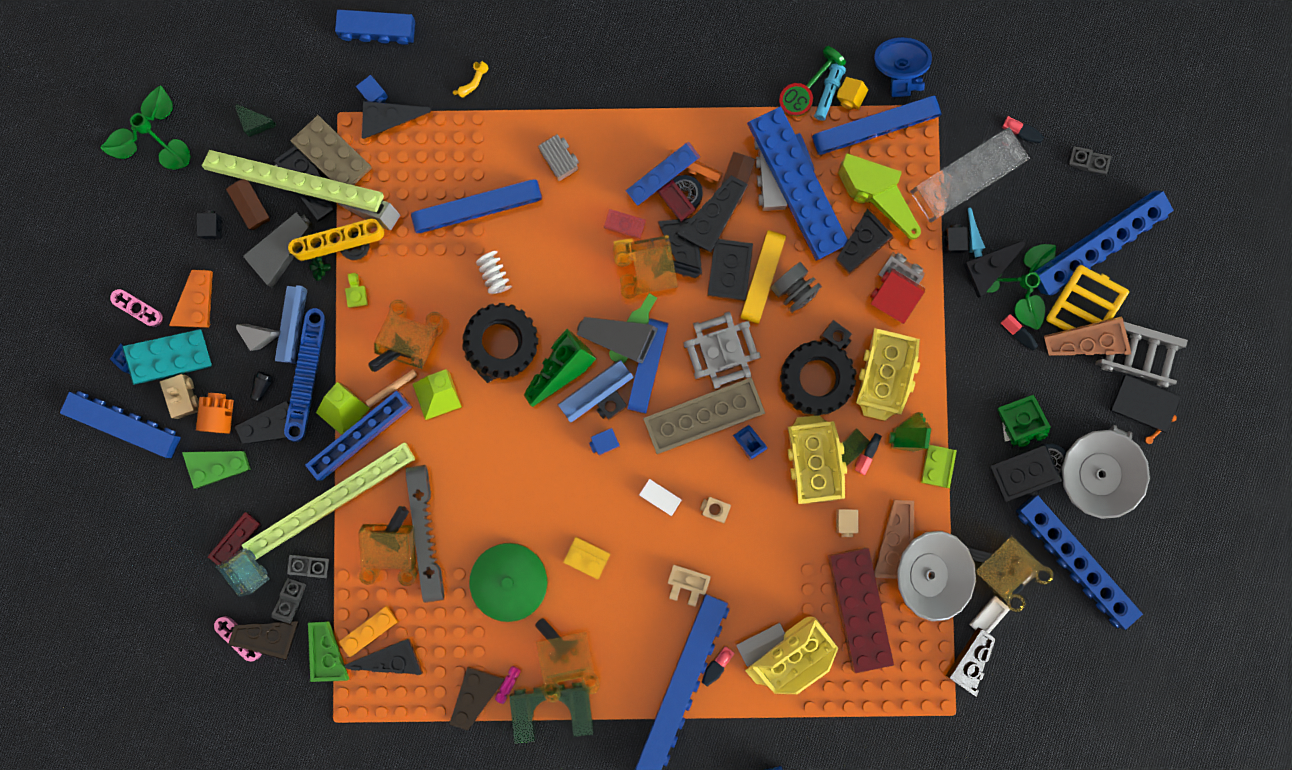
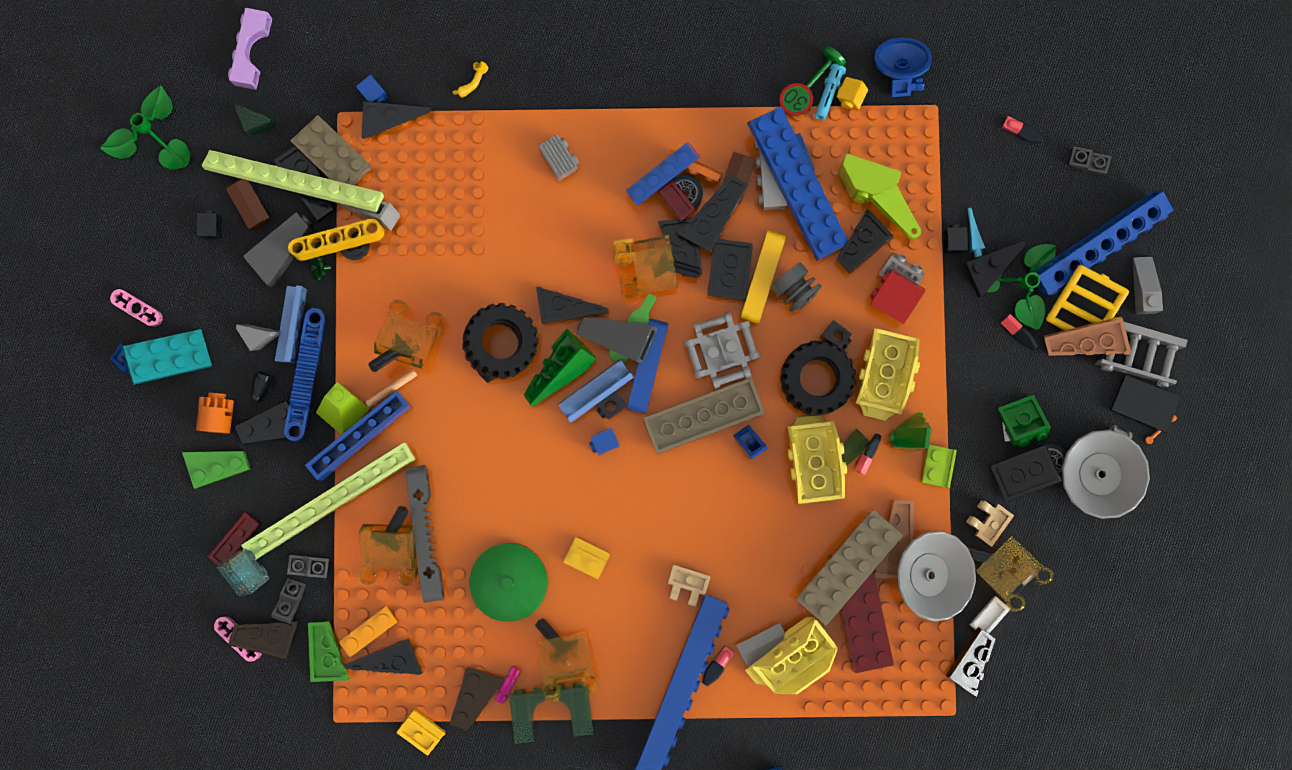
(120, 425): blue brick -> none
(180, 396): tan brick -> none
(195, 301): orange wing -> none
(254, 25): none -> lavender arch
(356, 295): lime plate -> none
(375, 26): blue brick -> none
(421, 732): none -> yellow plate
(437, 394): lime slope -> none
(476, 206): blue beam -> none
(492, 273): white piece -> none
(559, 307): none -> black wing
(624, 224): clear pink plate -> none
(660, 497): white tile -> none
(724, 509): tan brick -> none
(846, 522): tan brick -> none
(849, 567): none -> dark tan plate
(876, 125): blue beam -> none
(969, 174): clear brick -> none
(994, 523): none -> tan plate
(1128, 611): blue brick -> none
(1146, 286): none -> light grey slope

